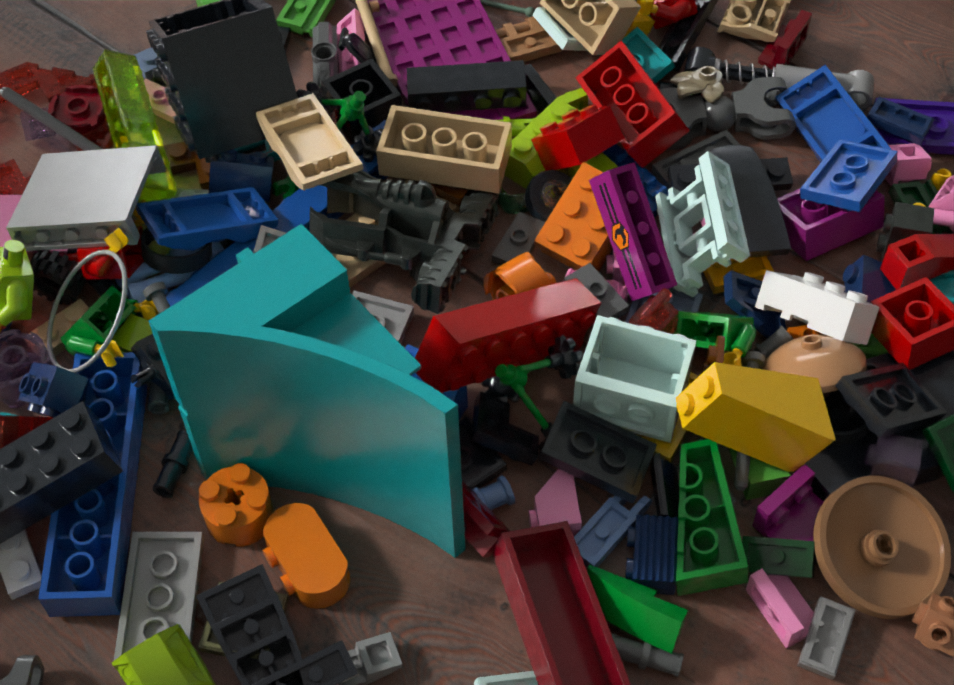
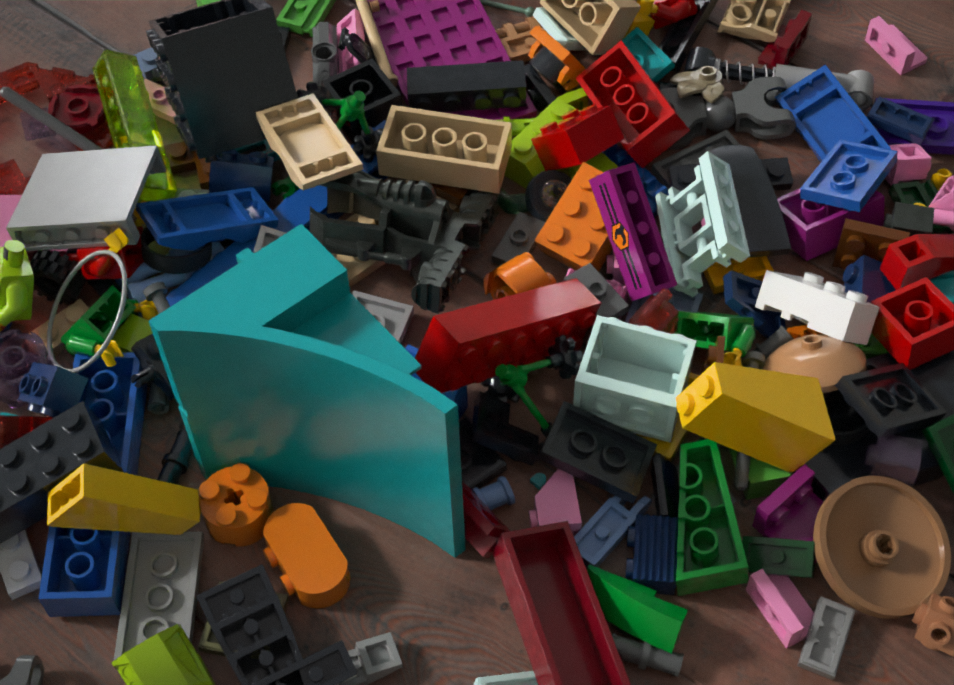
(121, 502): none -> yellow slope
(538, 480): none -> teal piece
(554, 61): none -> orange piece
(864, 239): none -> reddish brown plate
(894, 46): none -> bright pink panel

